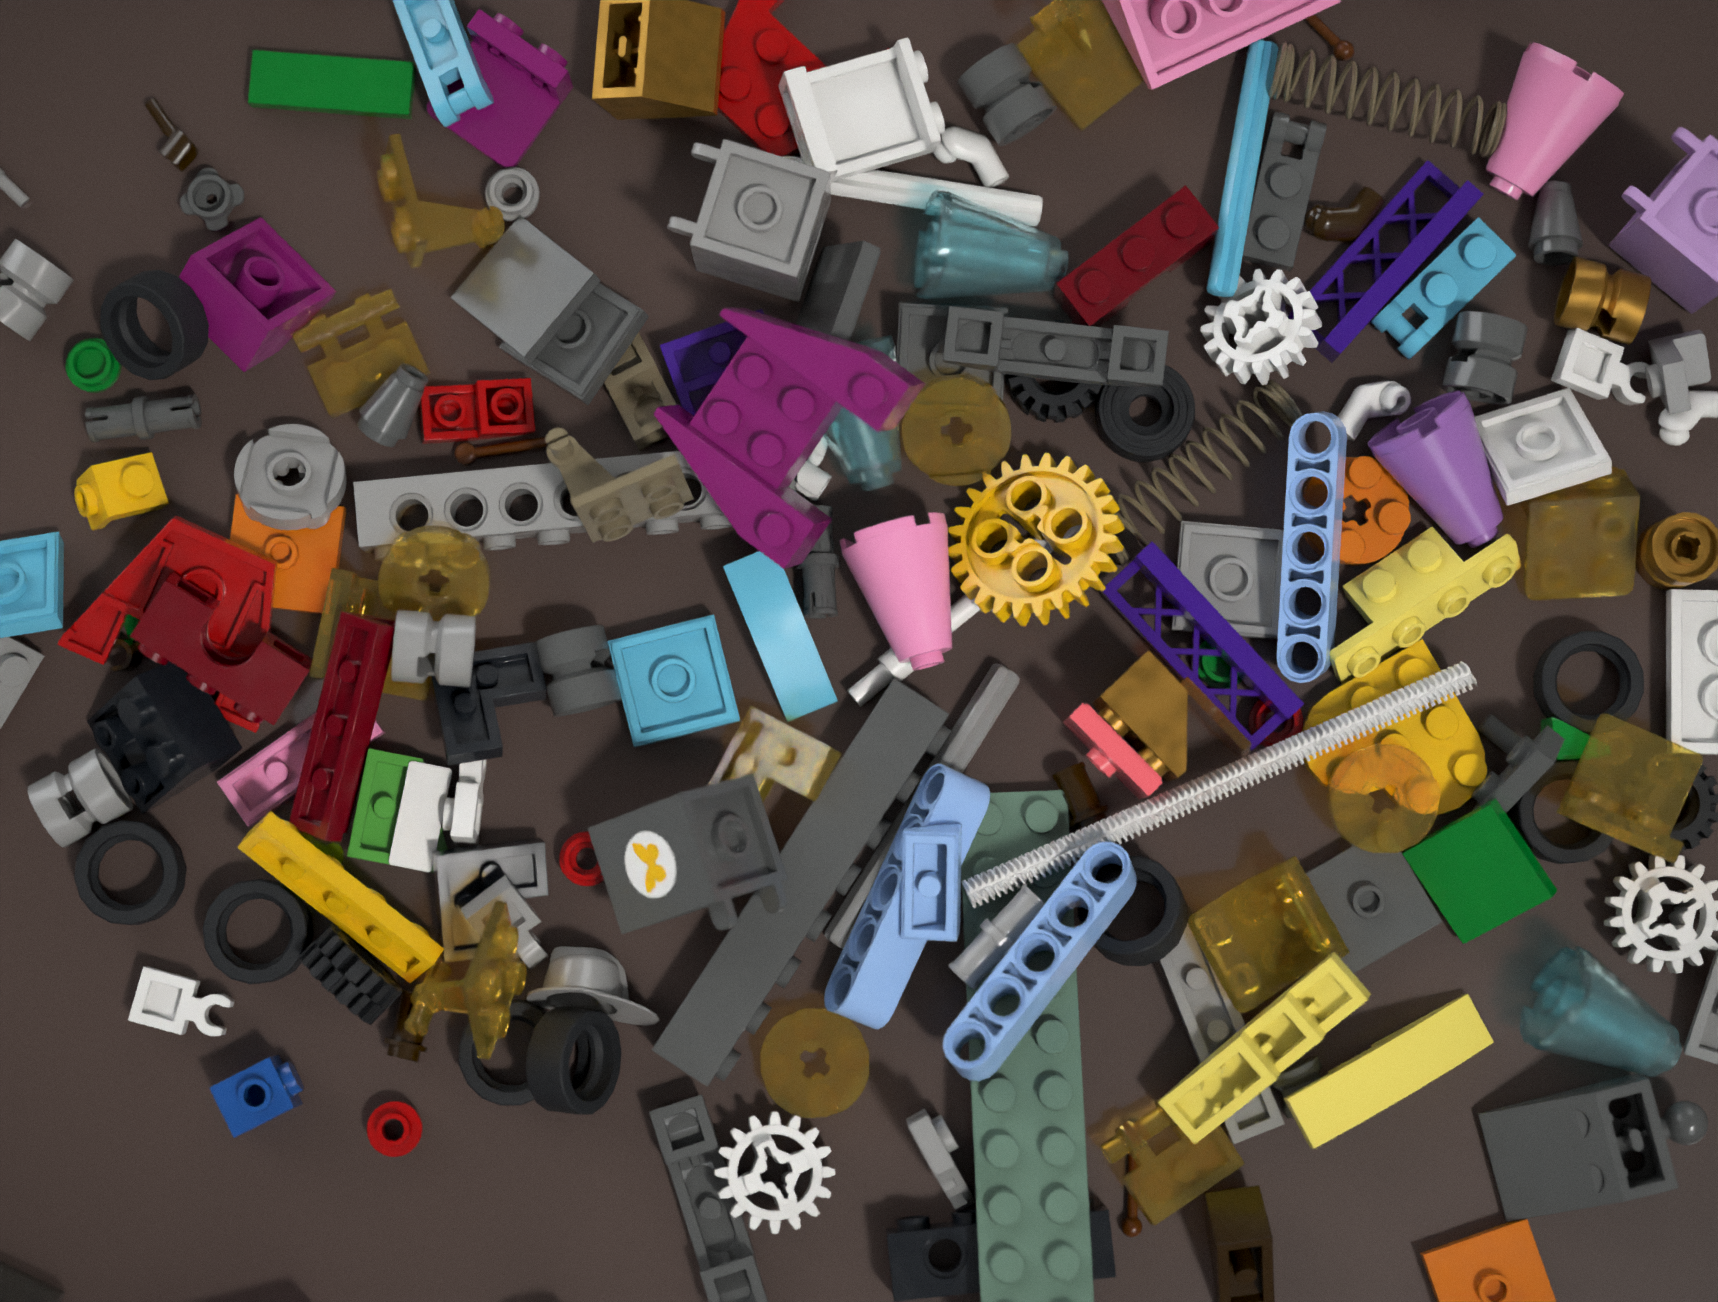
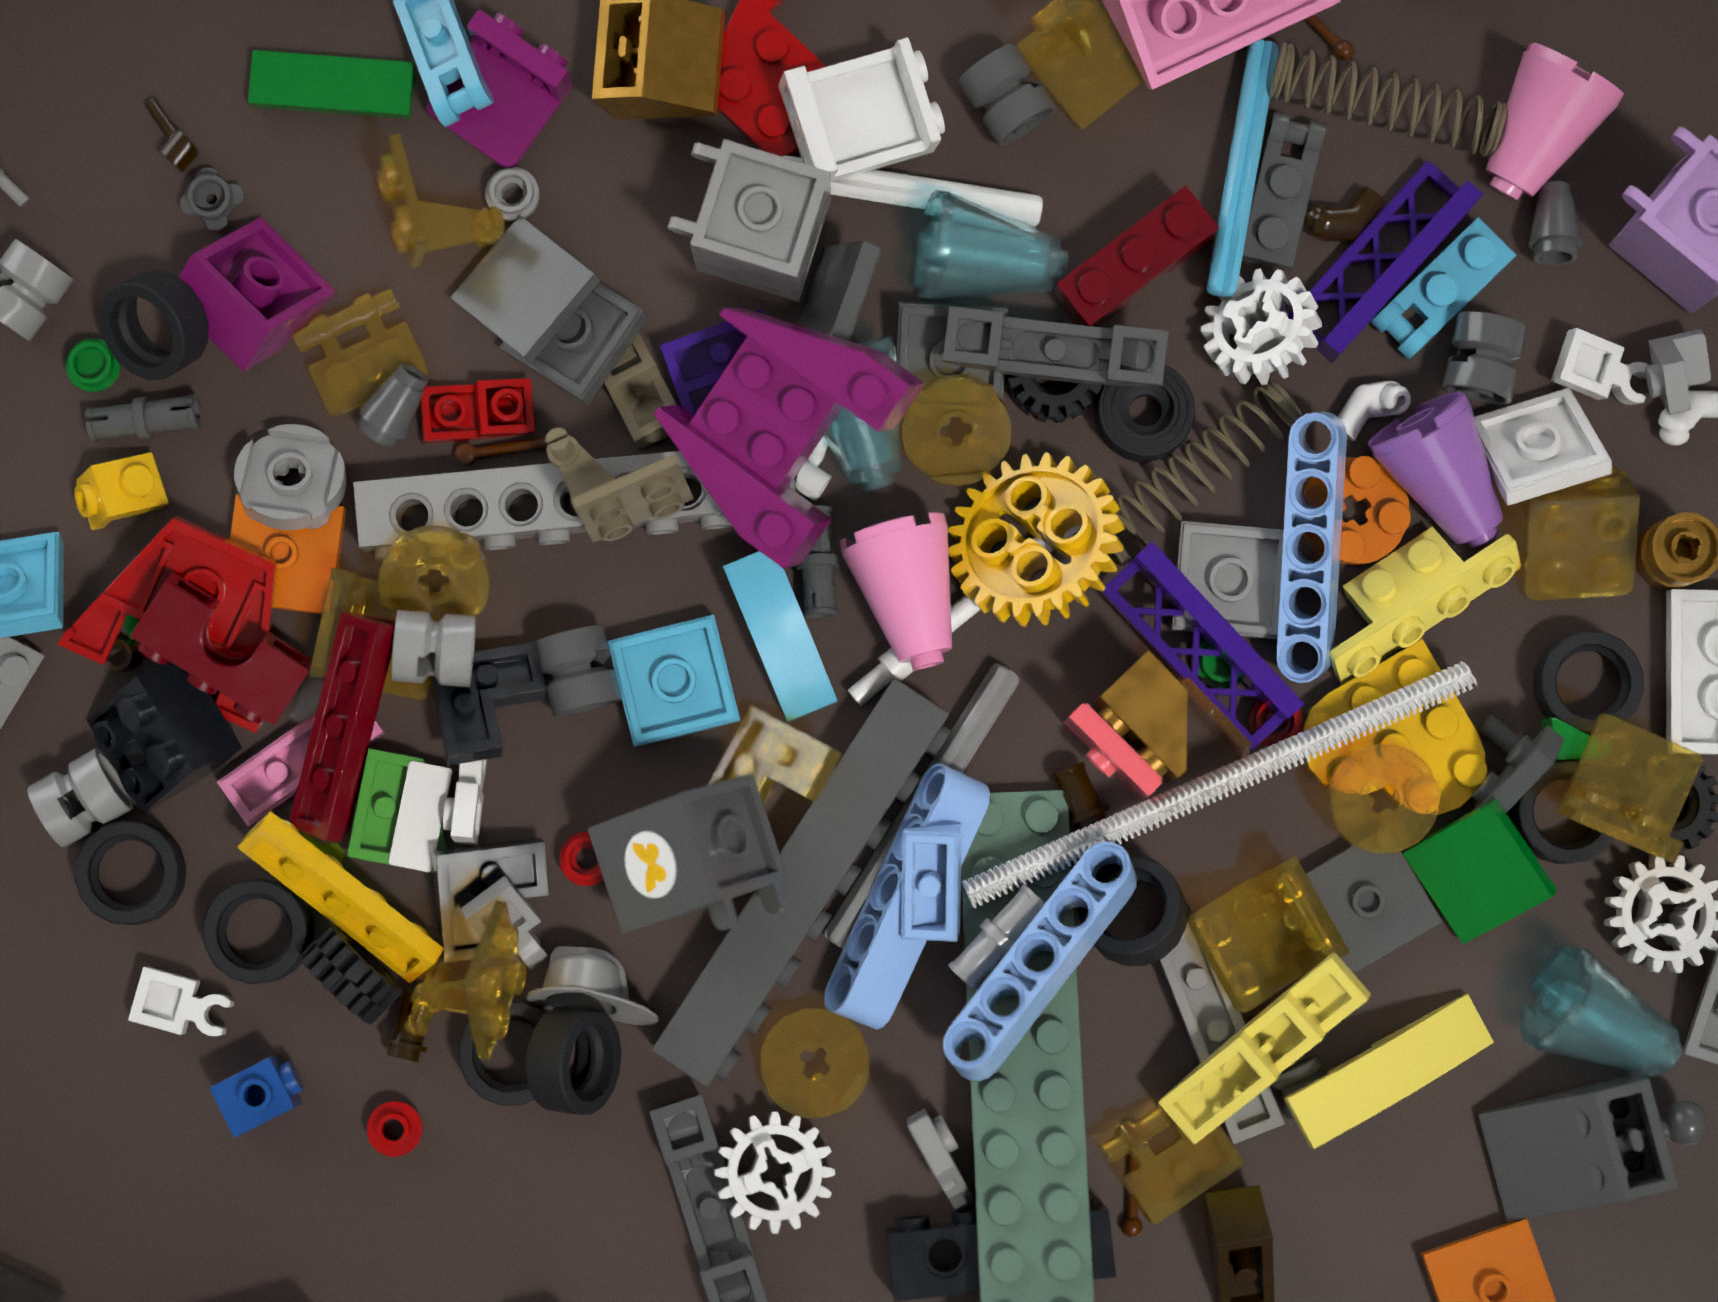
(973, 148): white arm -> none
(1602, 300): pearl gold wheel -> none

